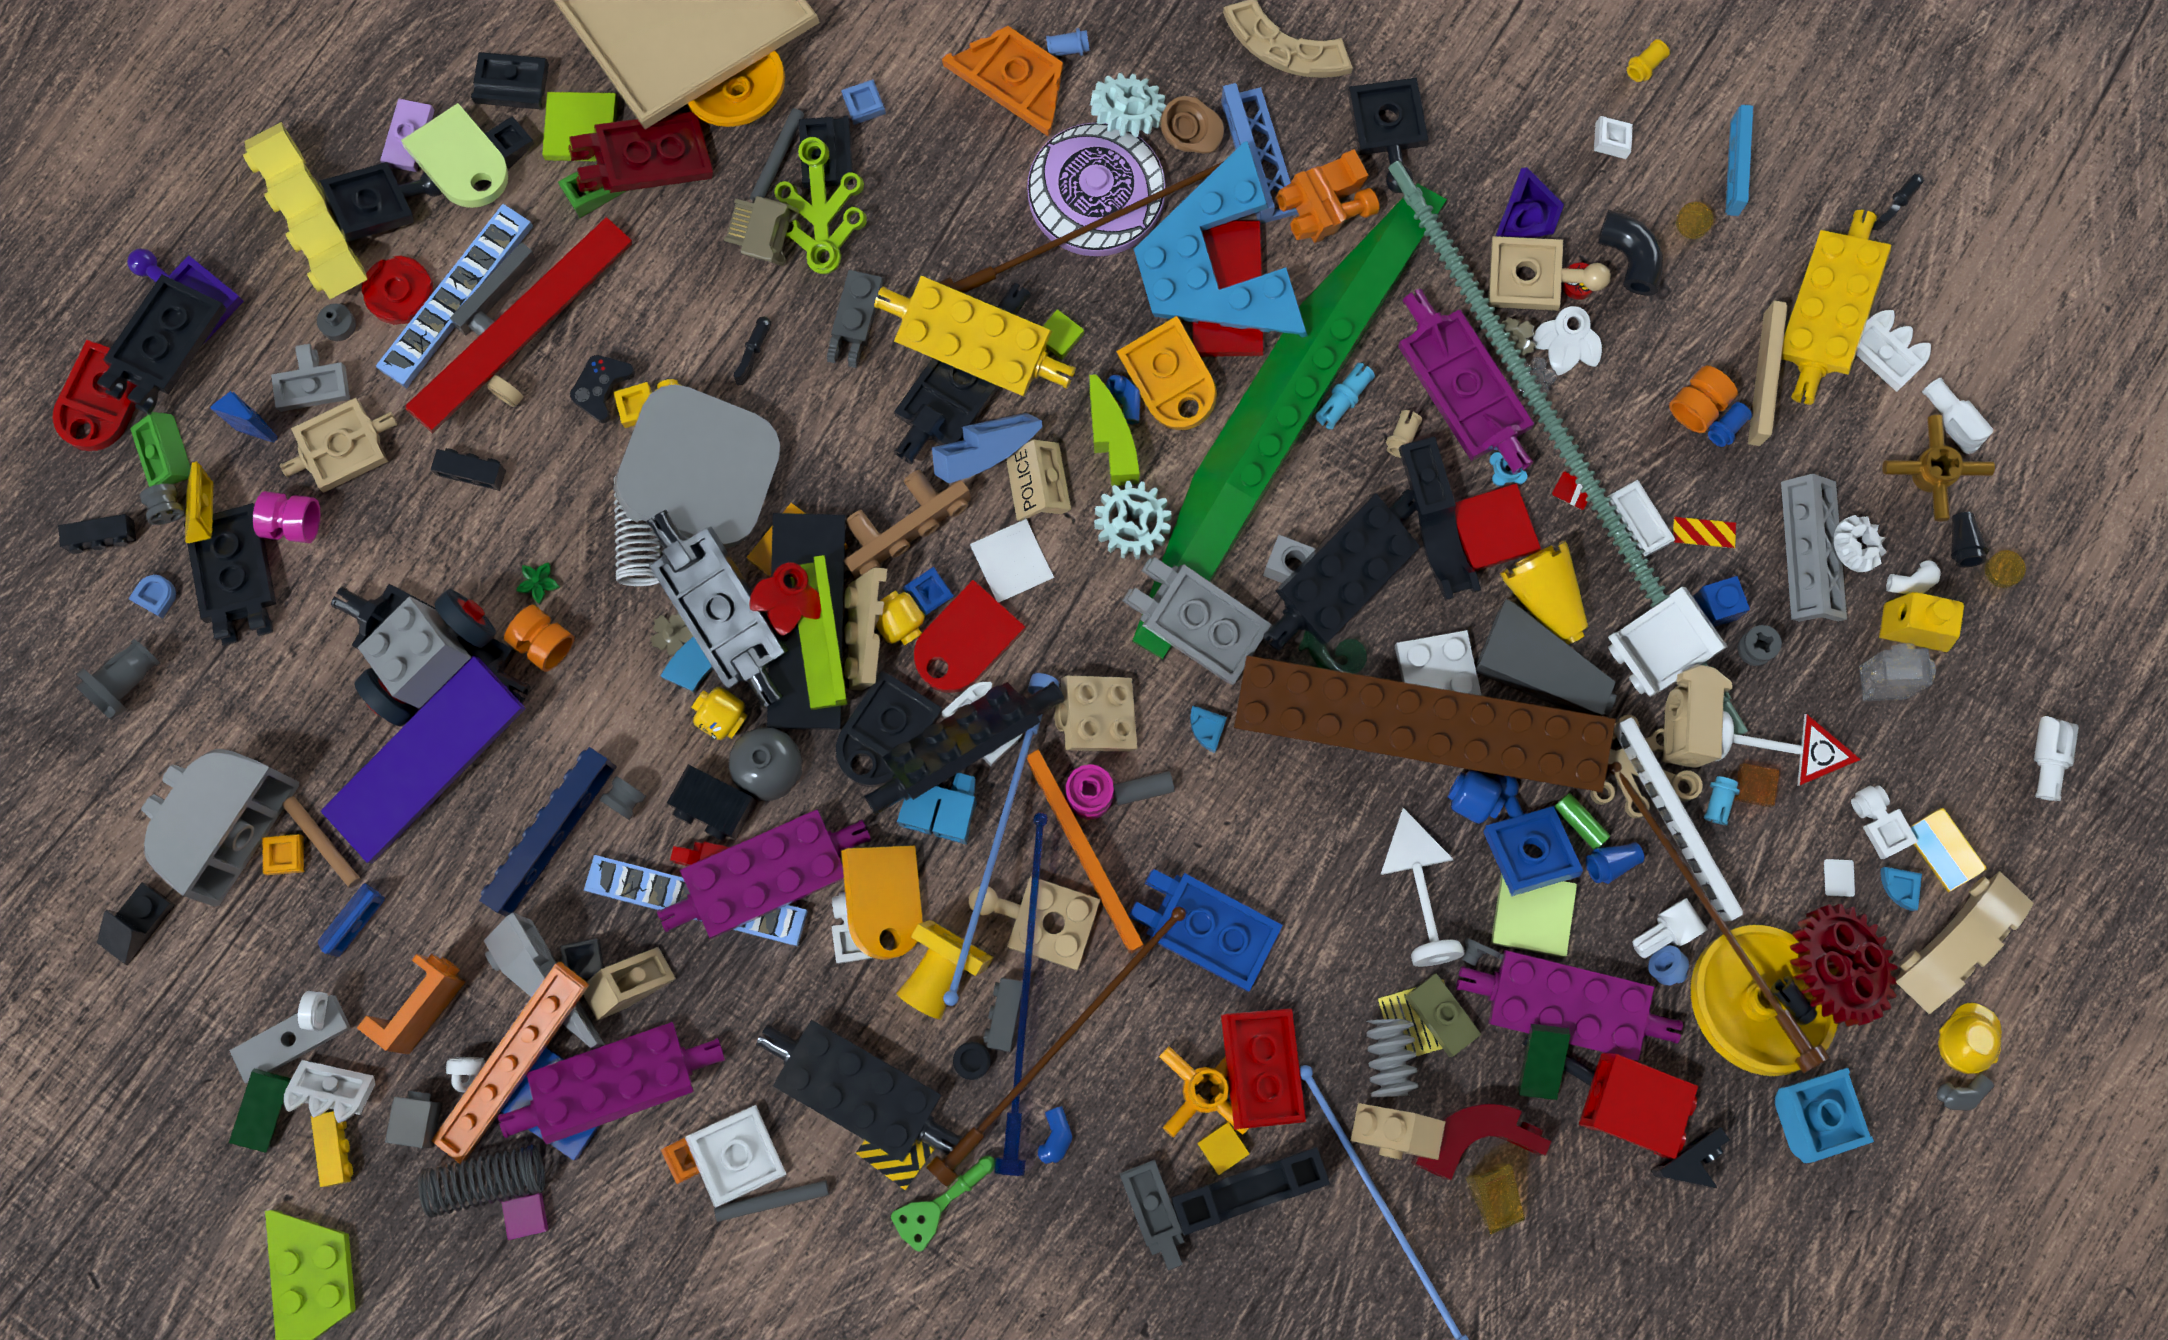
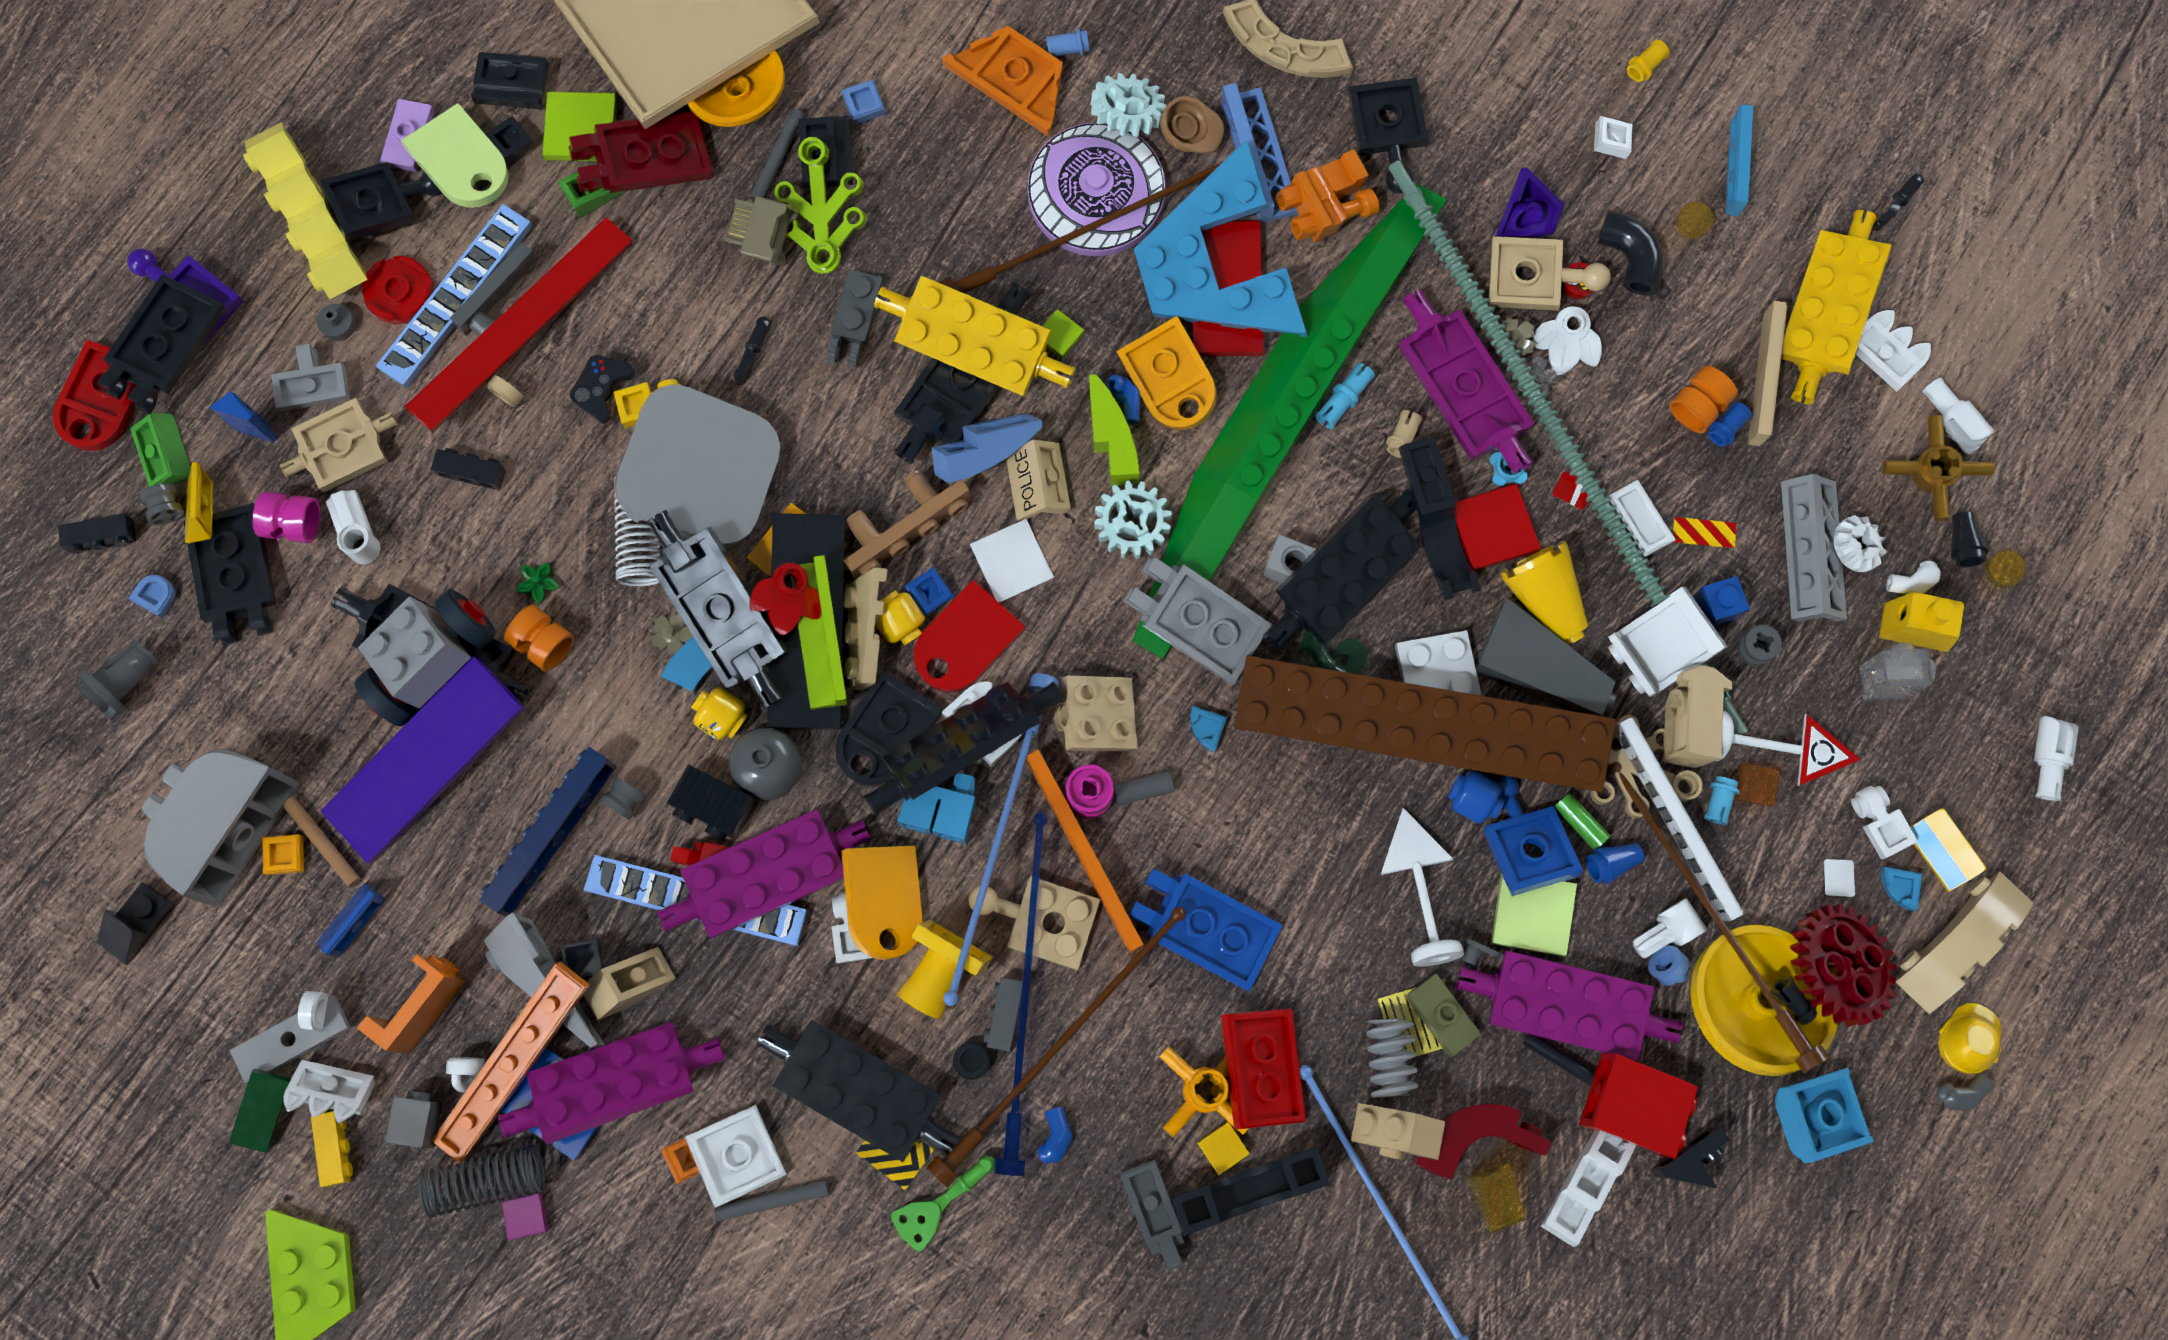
(352, 526): none -> white piece
(1544, 1061): dark green tile -> none
(1587, 1186): none -> white slope

